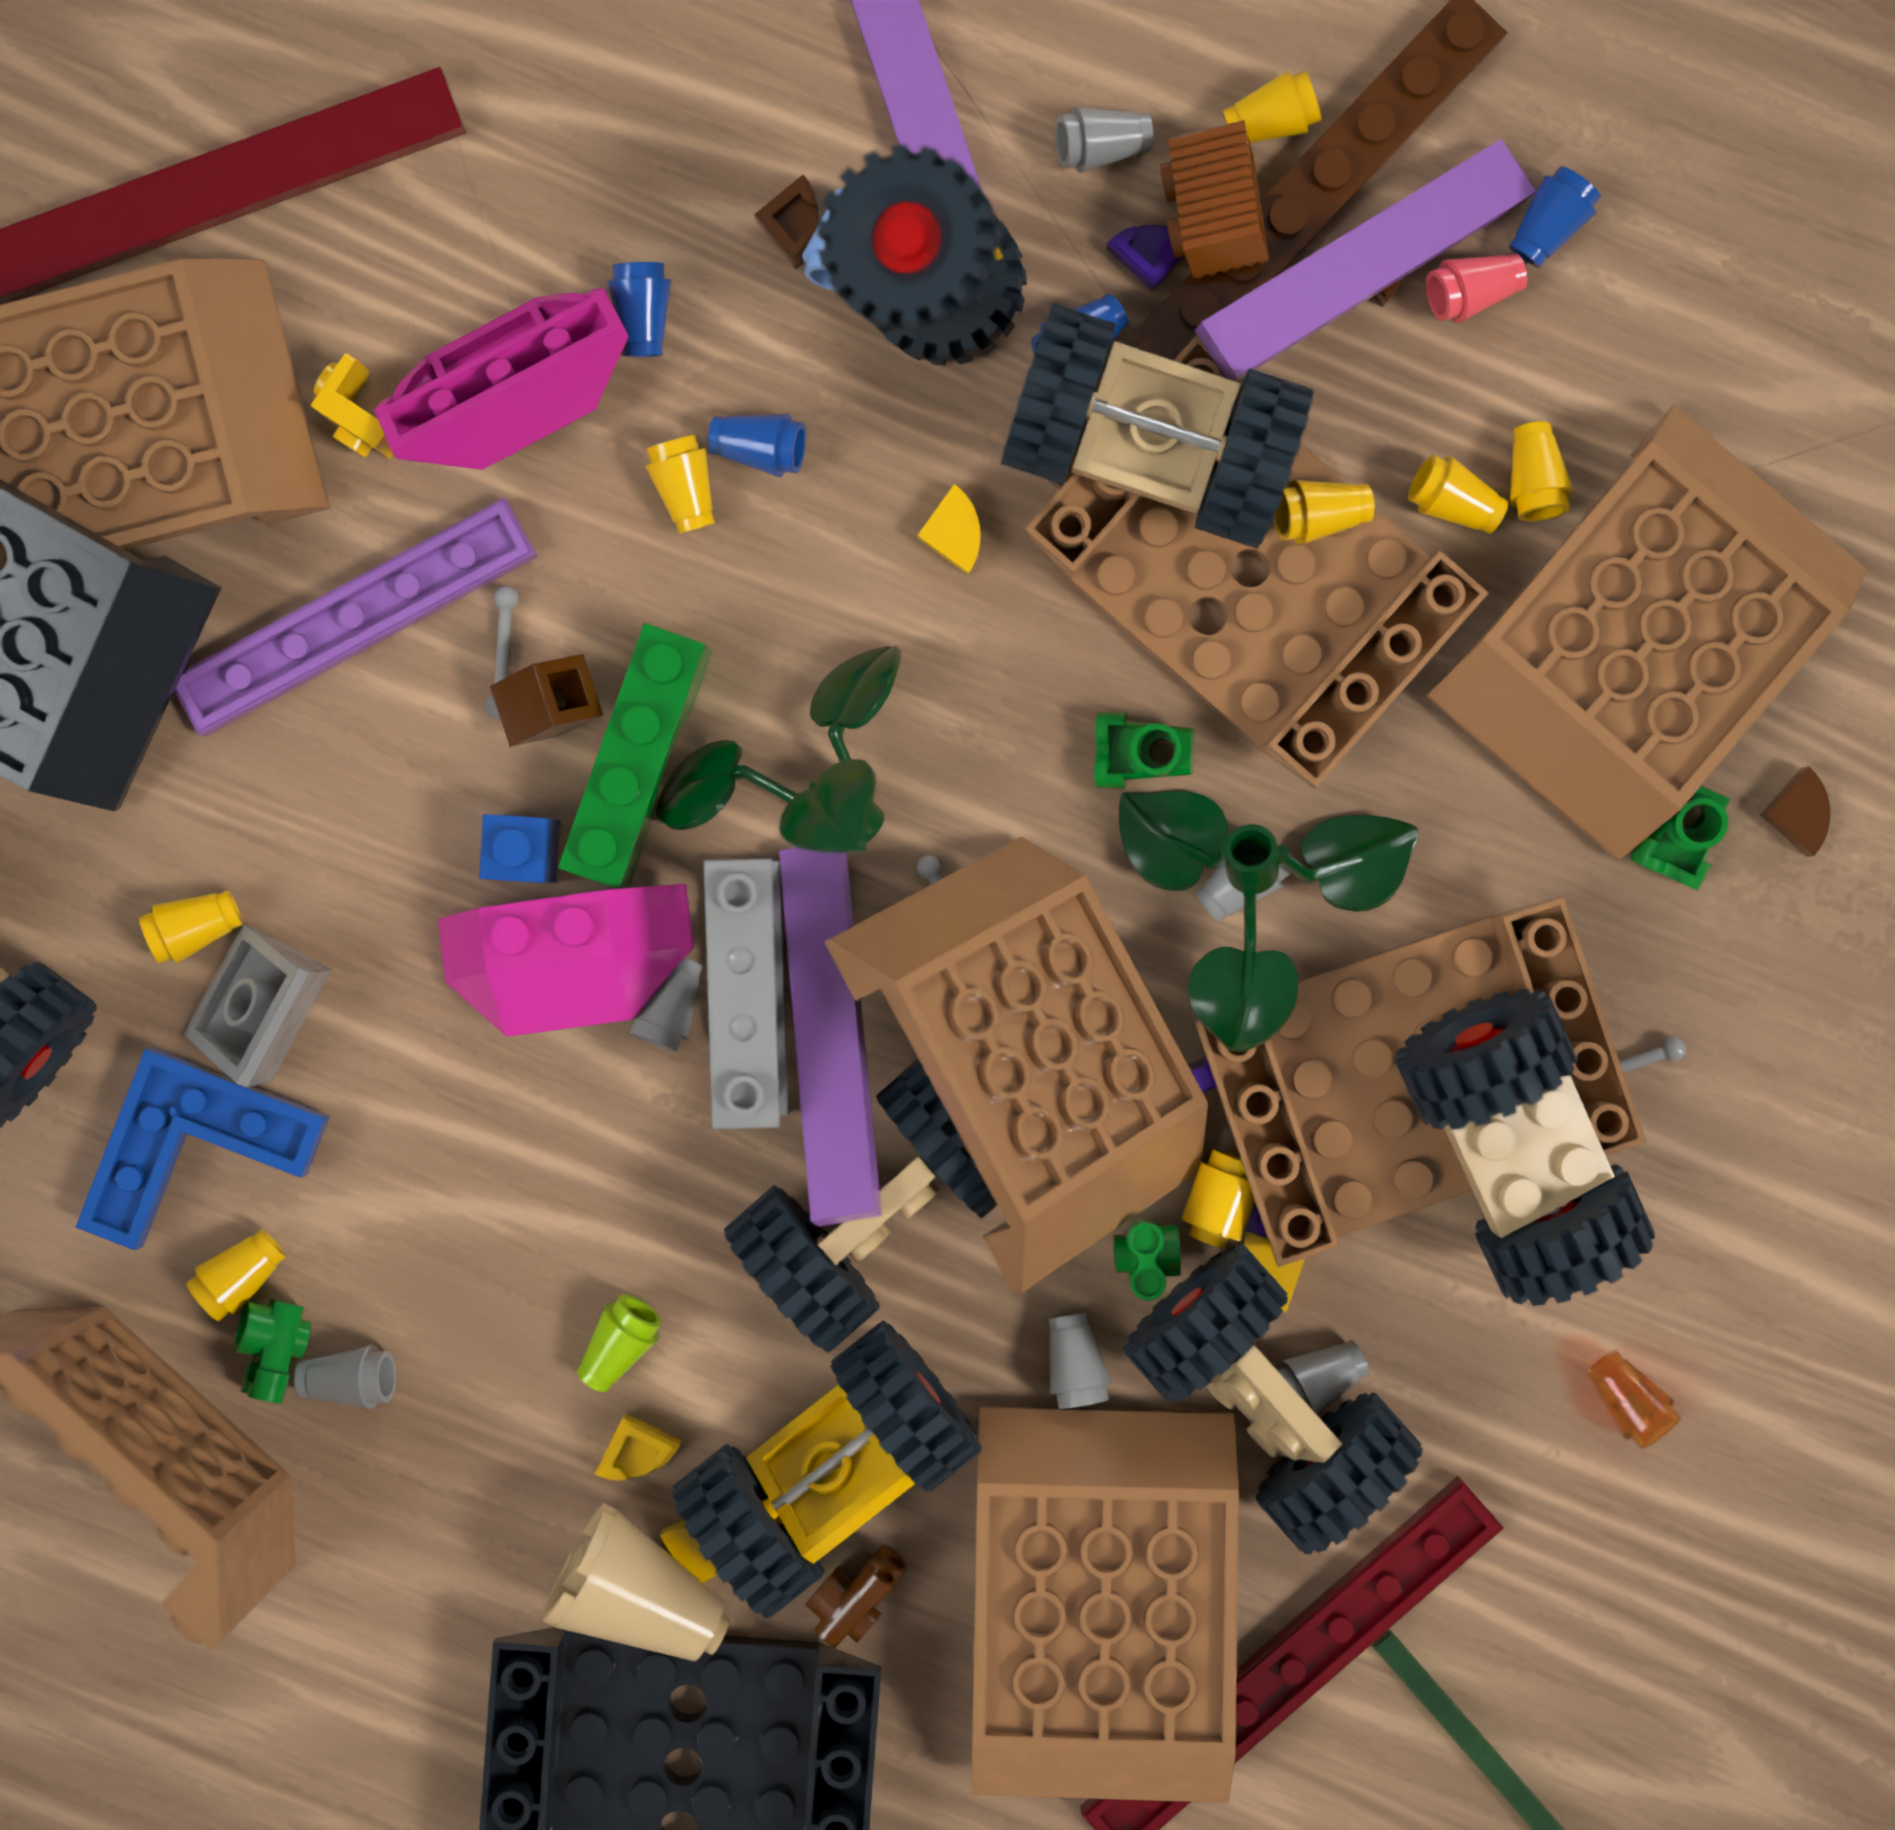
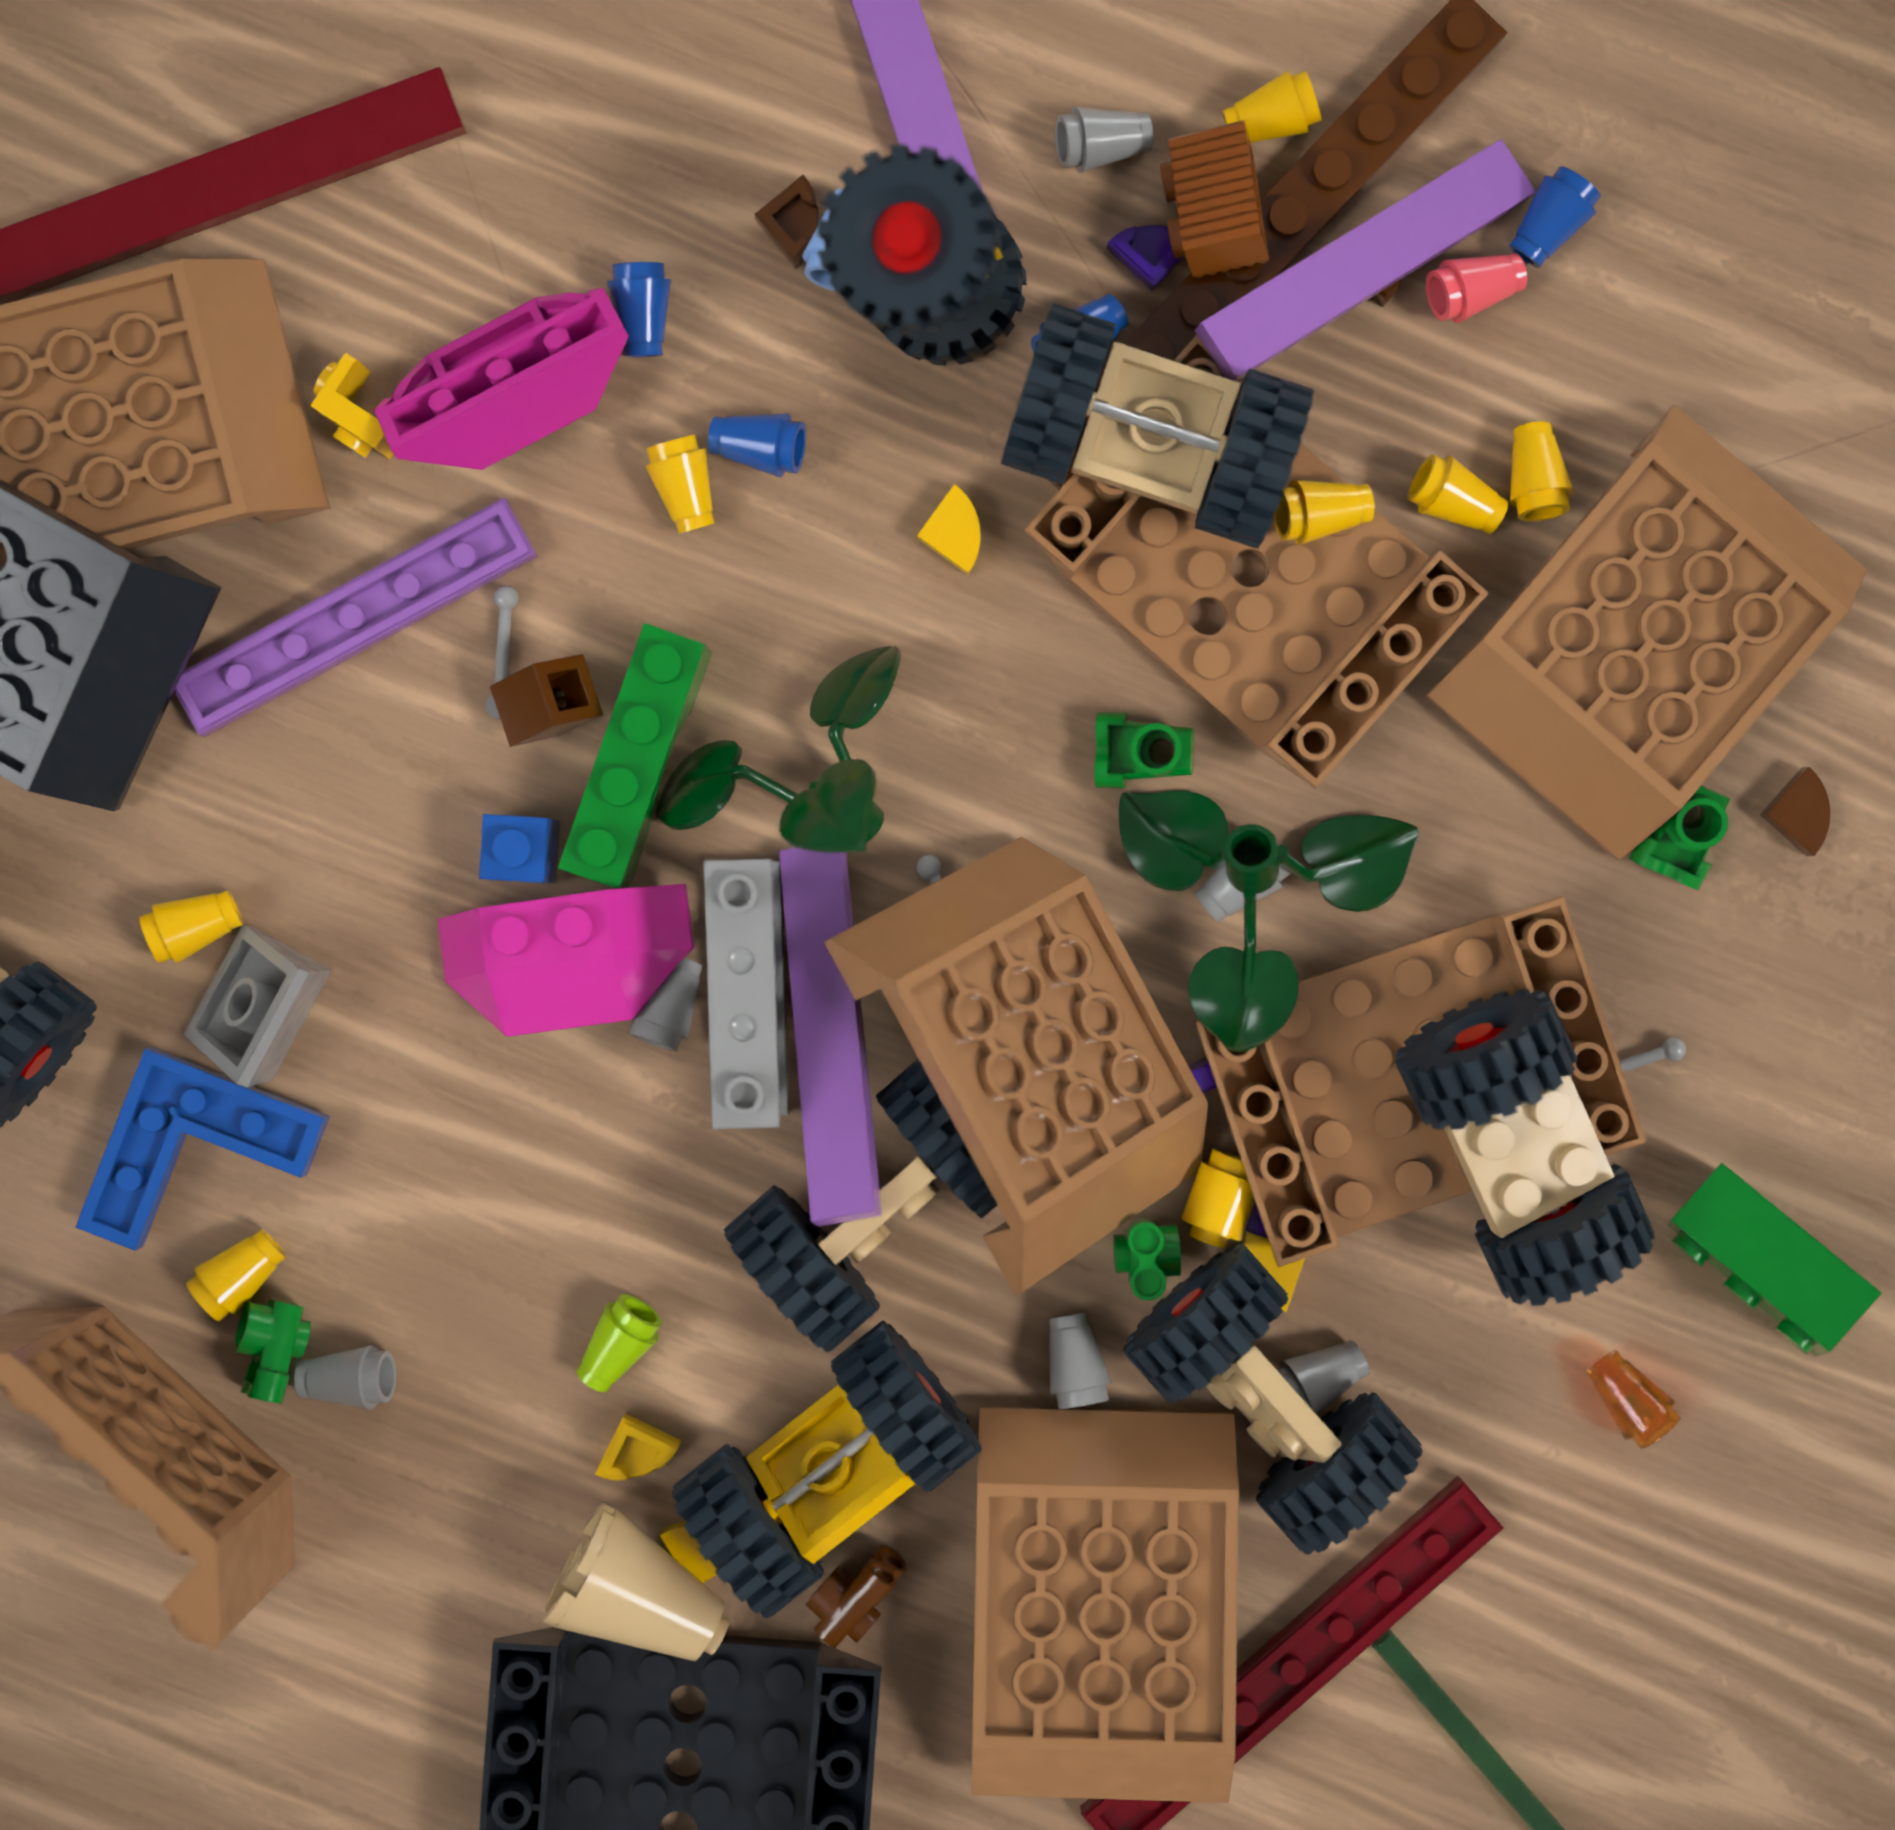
(1771, 1262): none -> green wedge

